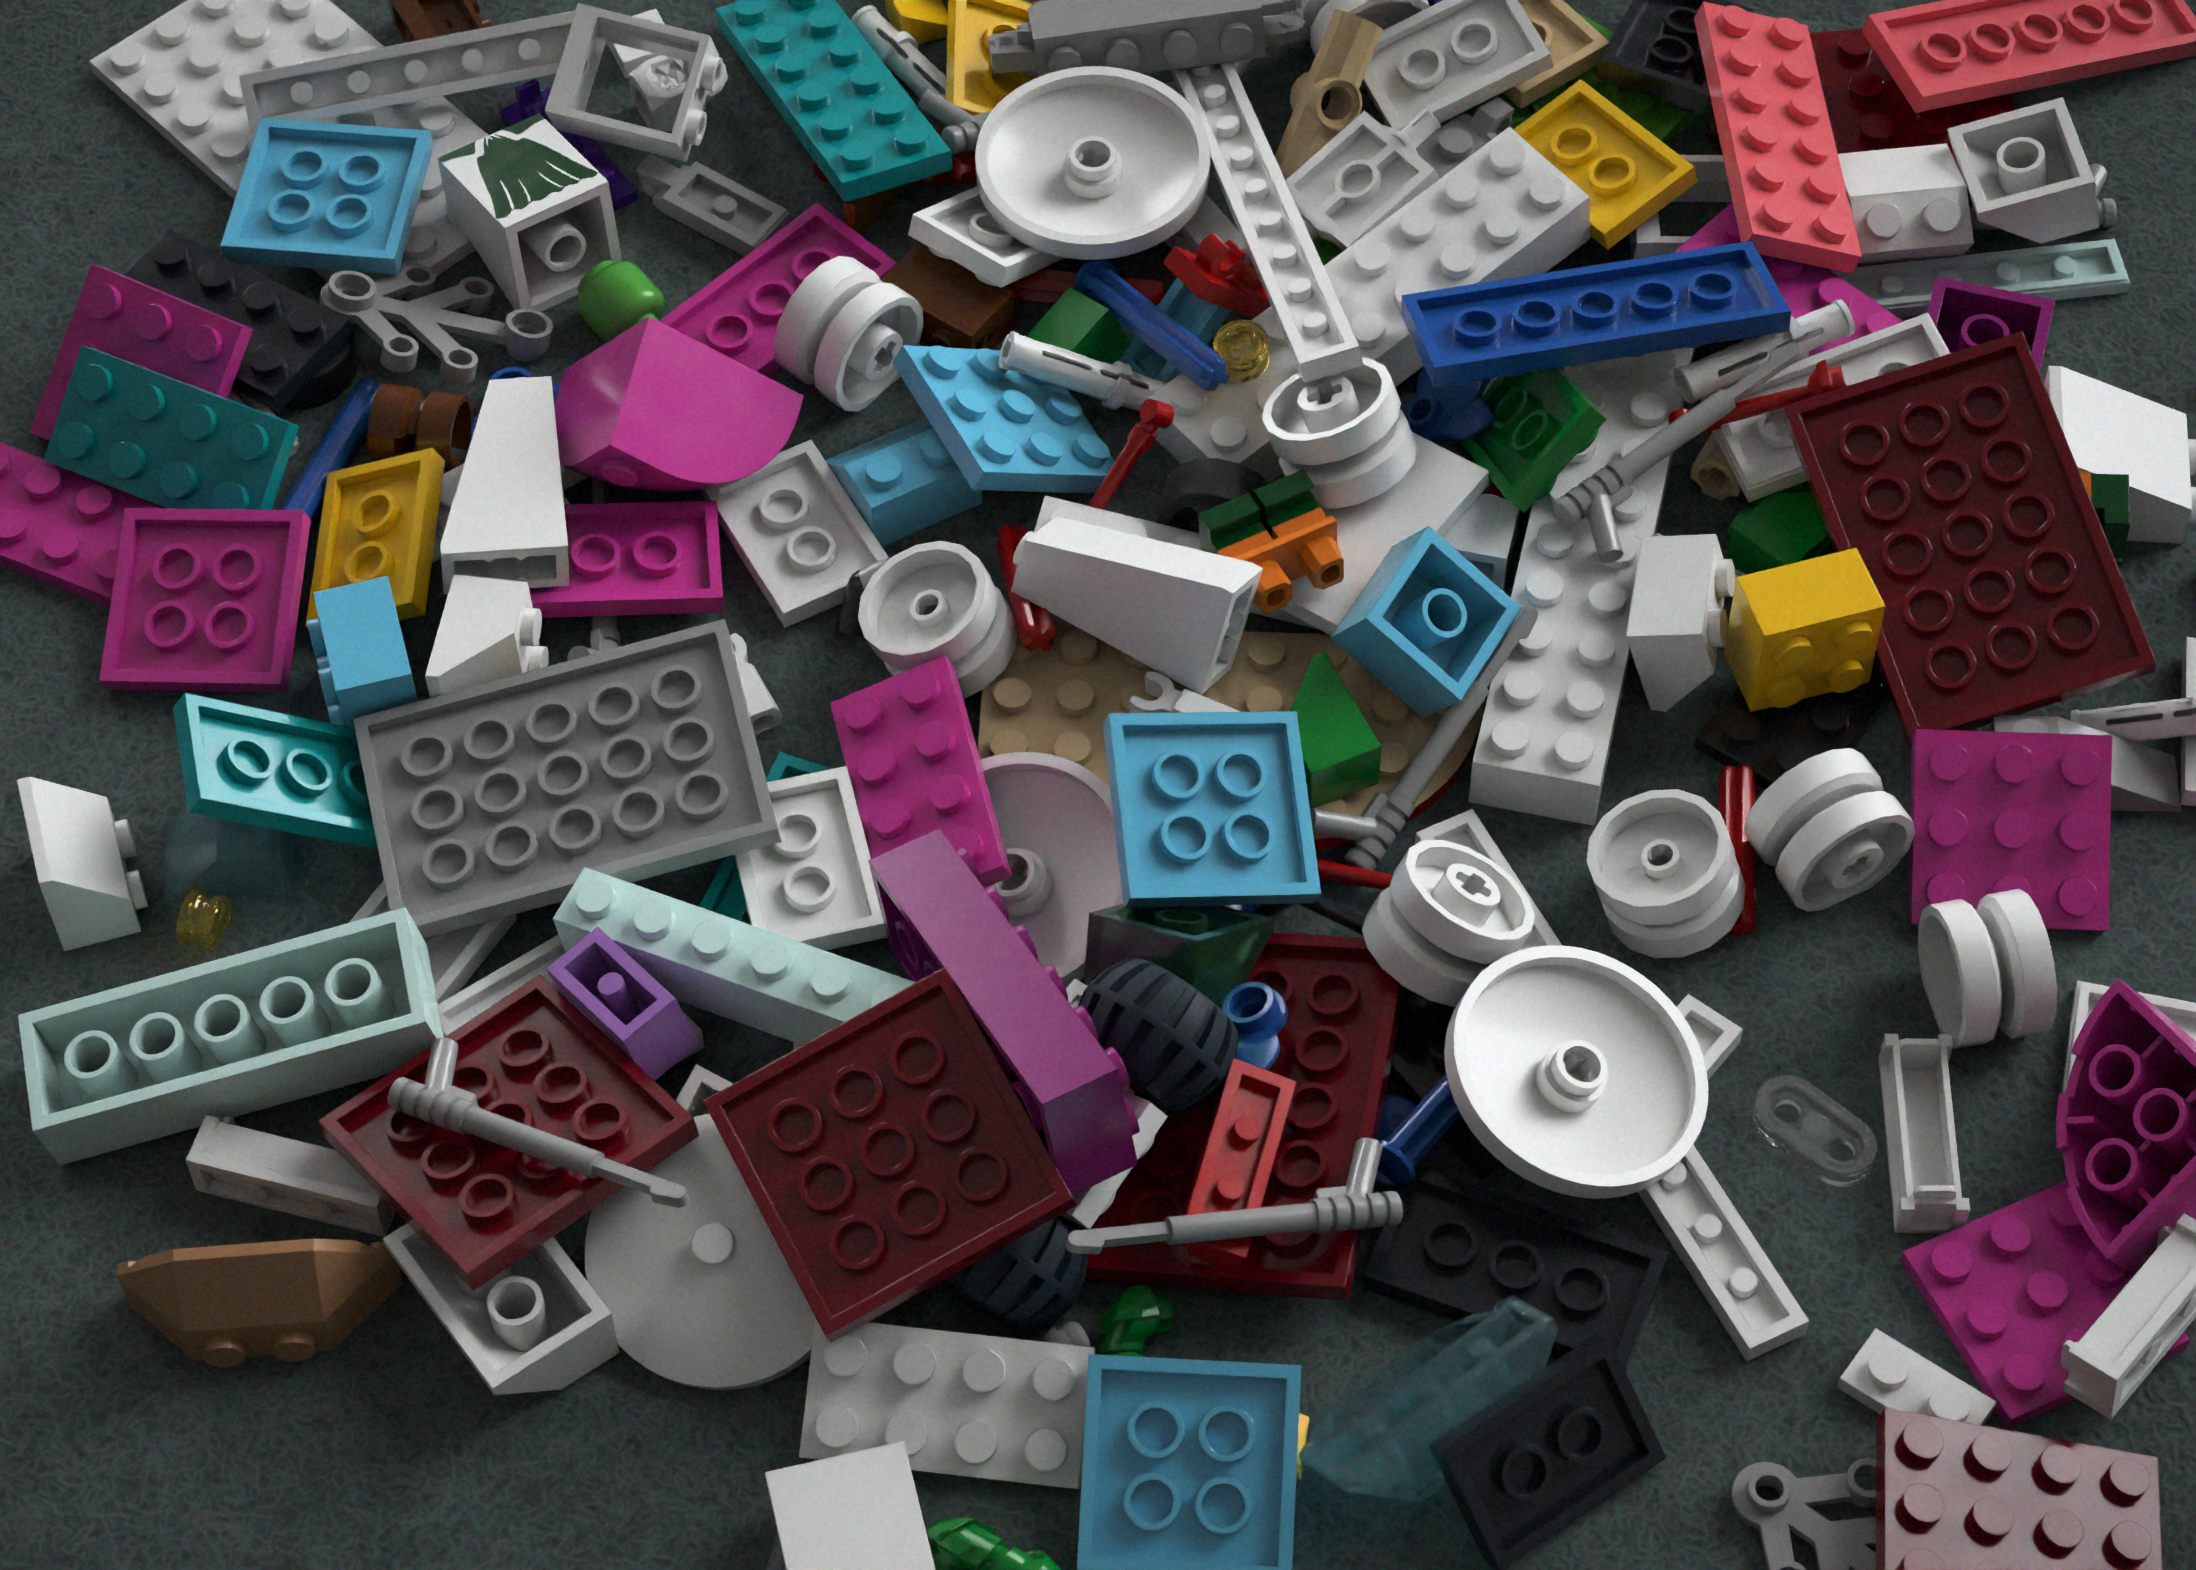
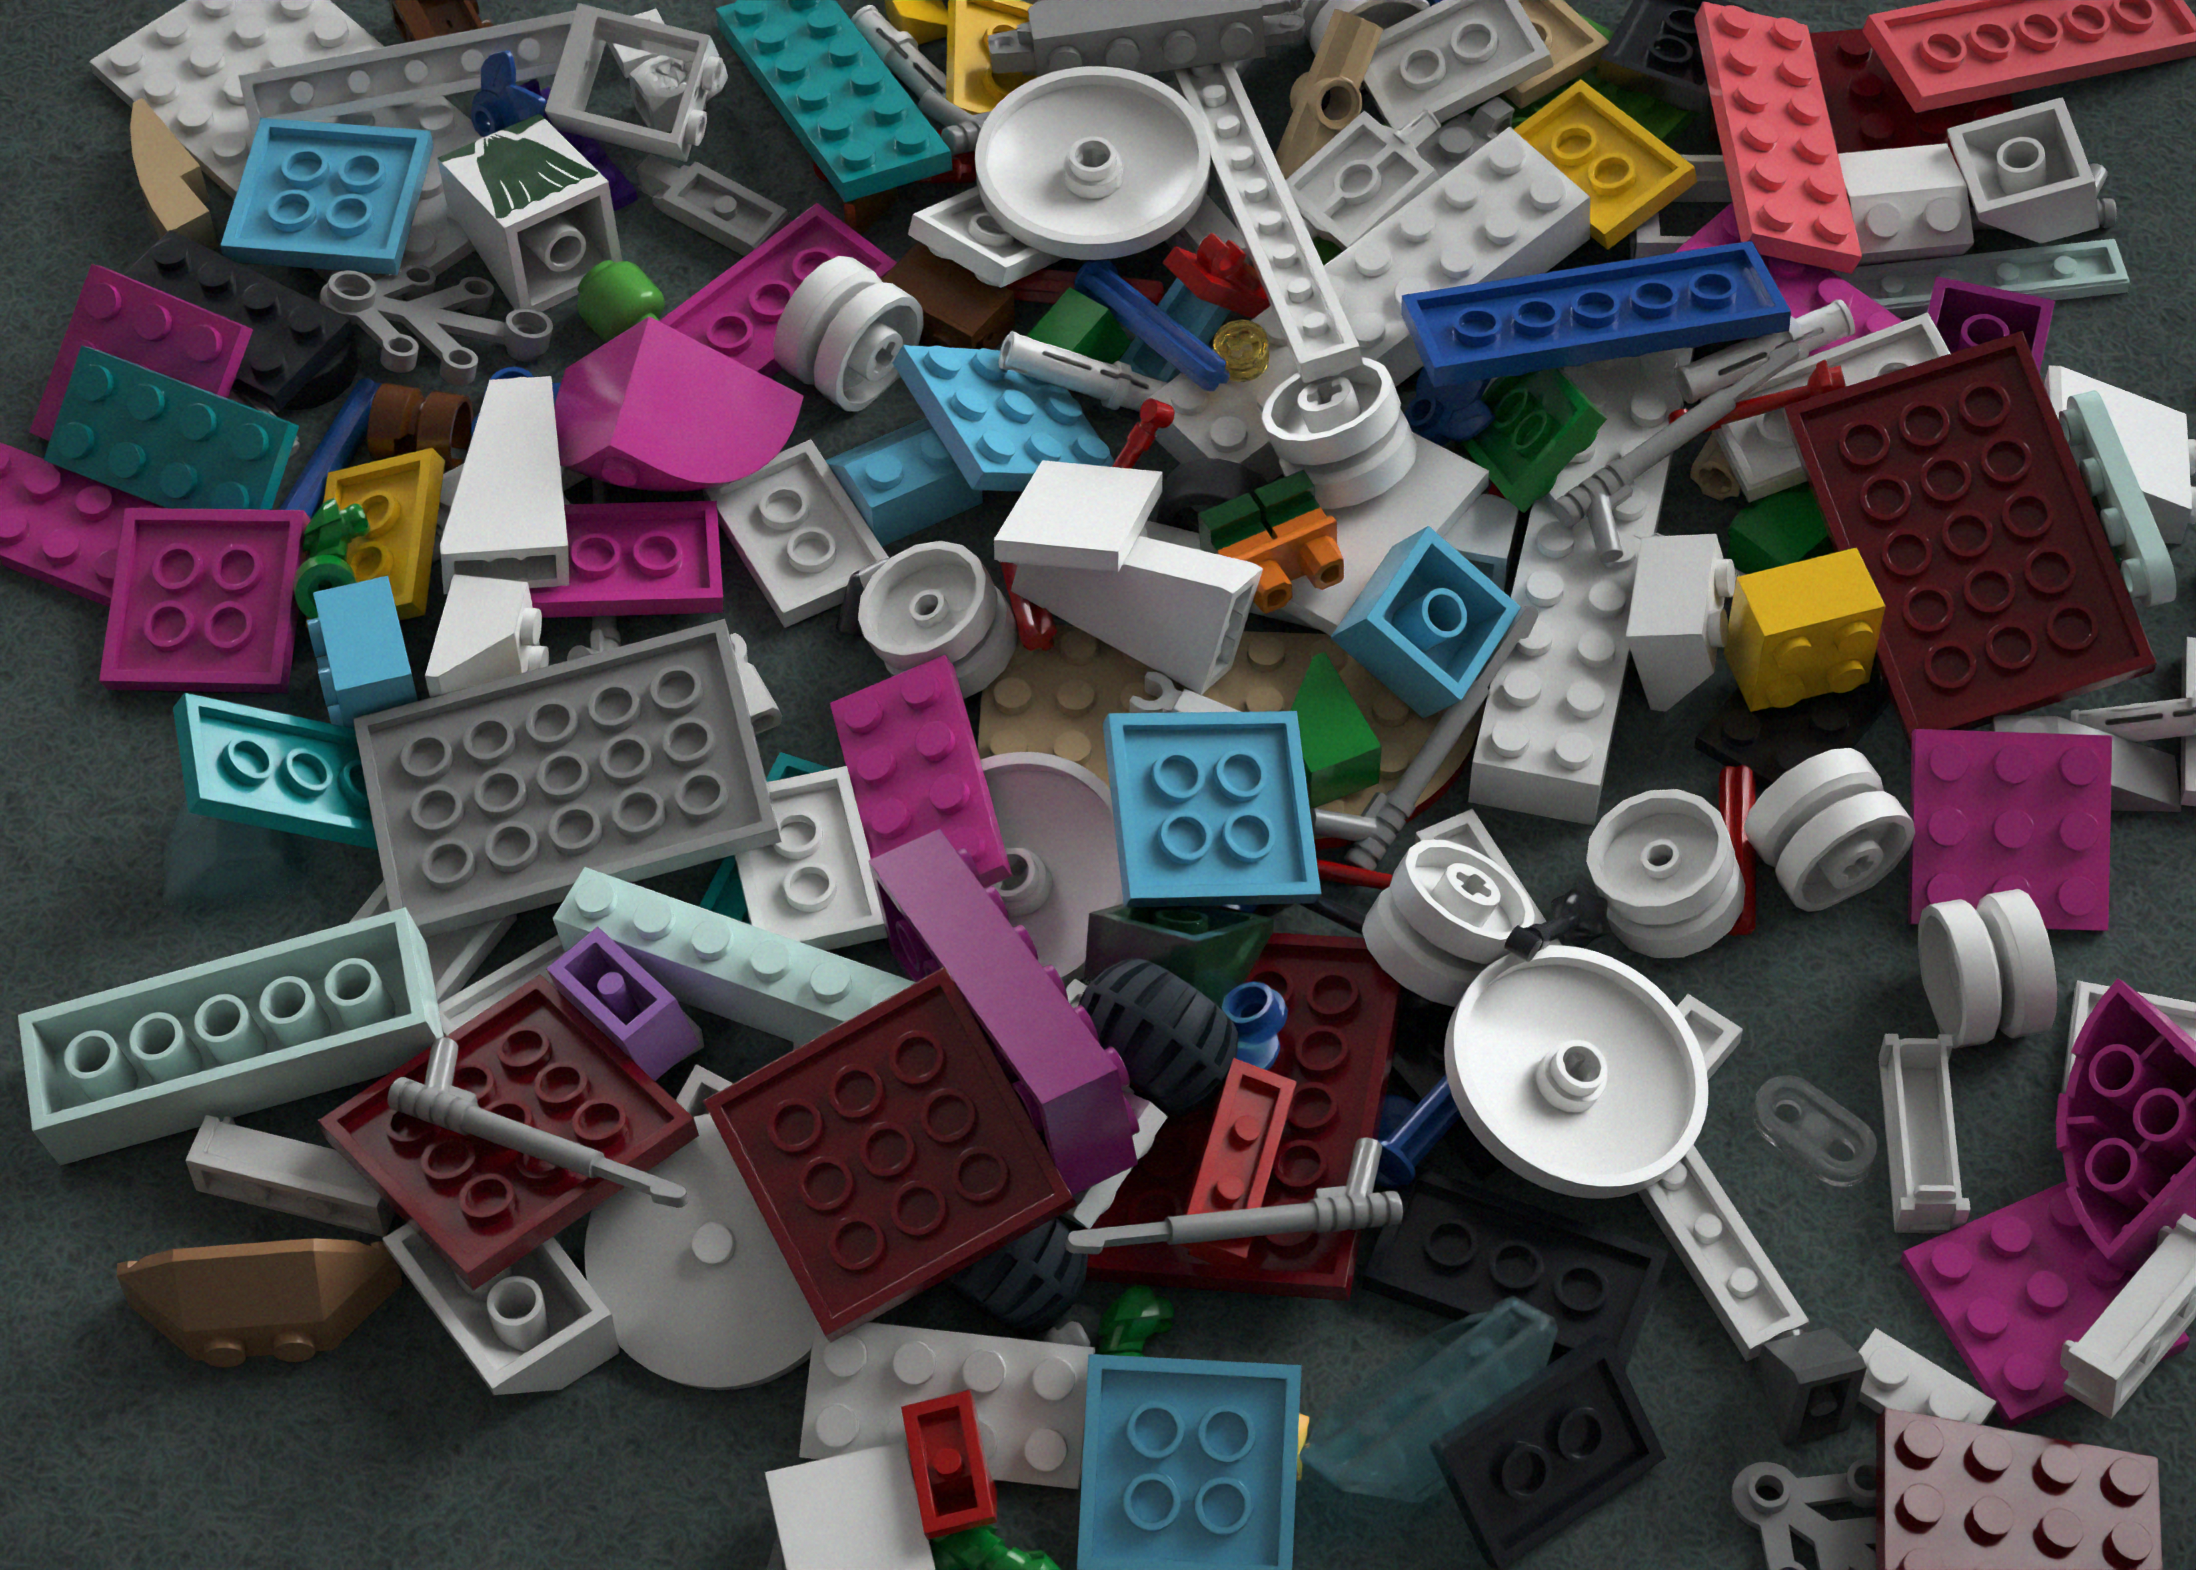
(82, 863): white slope -> none
(169, 179): none -> tan slope
(203, 919): clear yellow bush -> none
(328, 542): none -> green arm
(500, 99): none -> blue plate
(949, 1465): none -> red slope
(1078, 516): none -> white tile
(1577, 918): none -> black piece
(1810, 1383): none -> dark grey slope
(2124, 511): none -> light aqua plate

